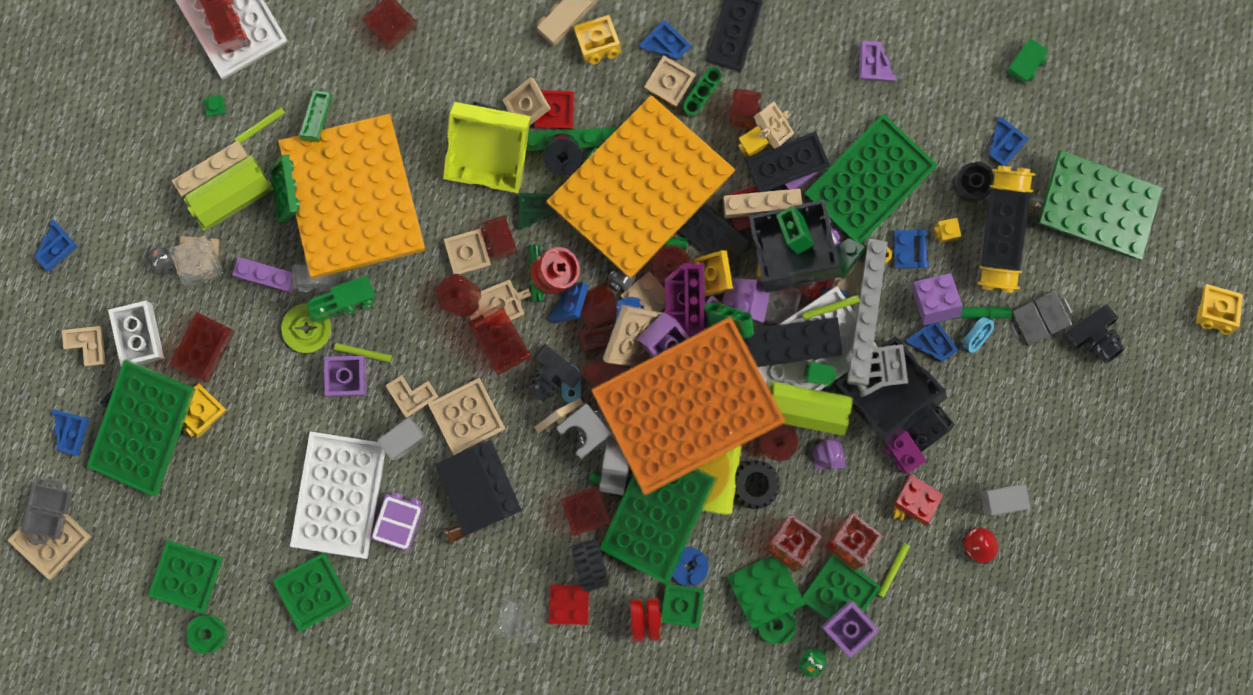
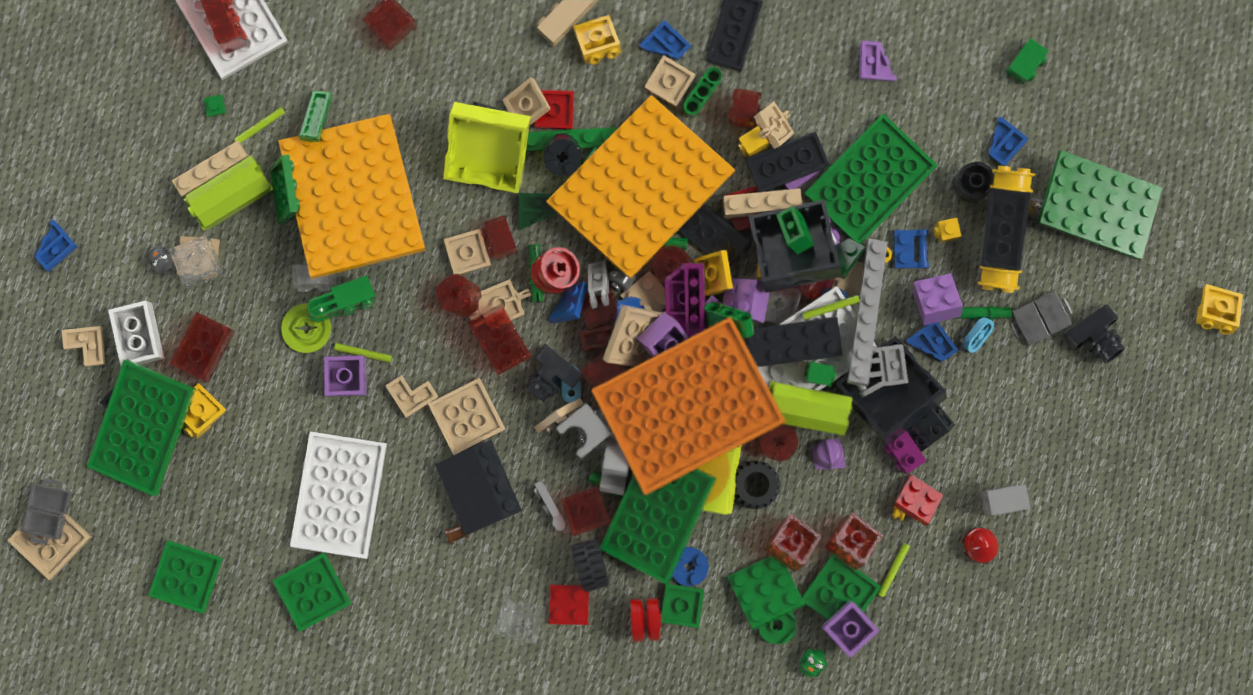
(69, 431): blue wing -> none
(195, 634): green plate -> none
(263, 275): medium lavender brick -> none
(398, 521): medium lavender brick -> none
(402, 439): light grey piece -> none
(550, 507): none -> light grey hinge
(598, 283): none -> light grey hinge

